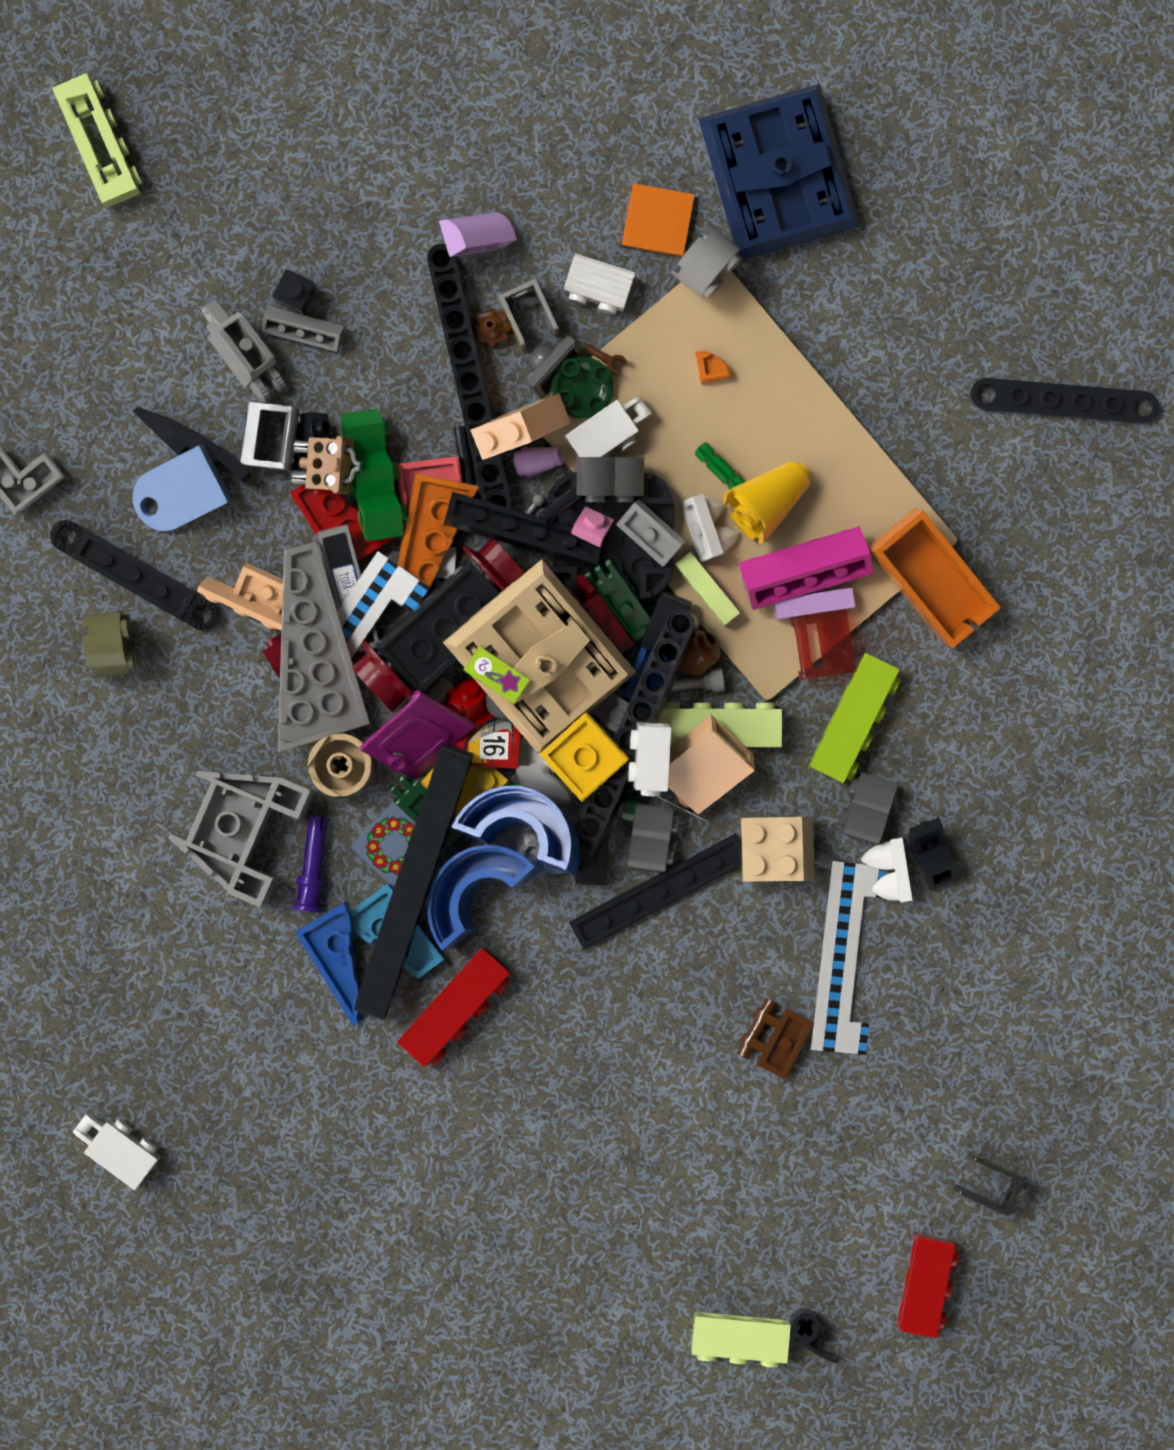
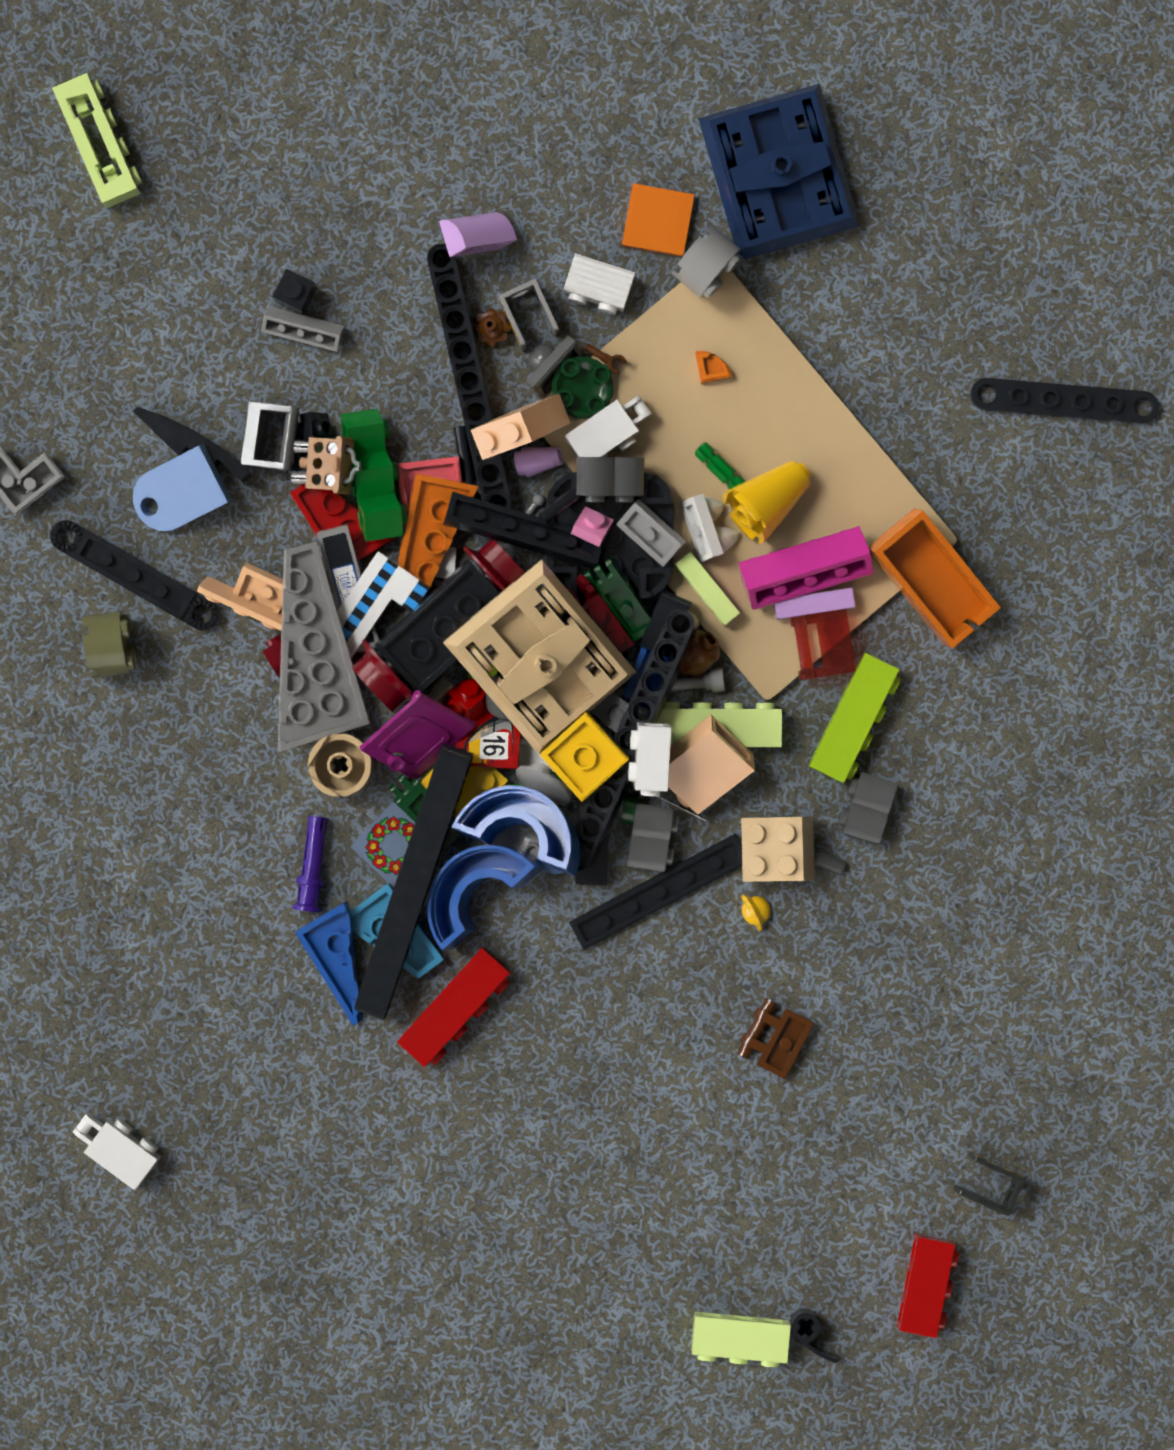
(231, 827): light grey wedge -> none
(242, 350): light grey hinge -> none
(496, 675): lime sticker -> none
(755, 910): none -> yellow piece
(839, 956): white sticker -> none
(886, 857): white tile -> none
(933, 854): black brick -> none

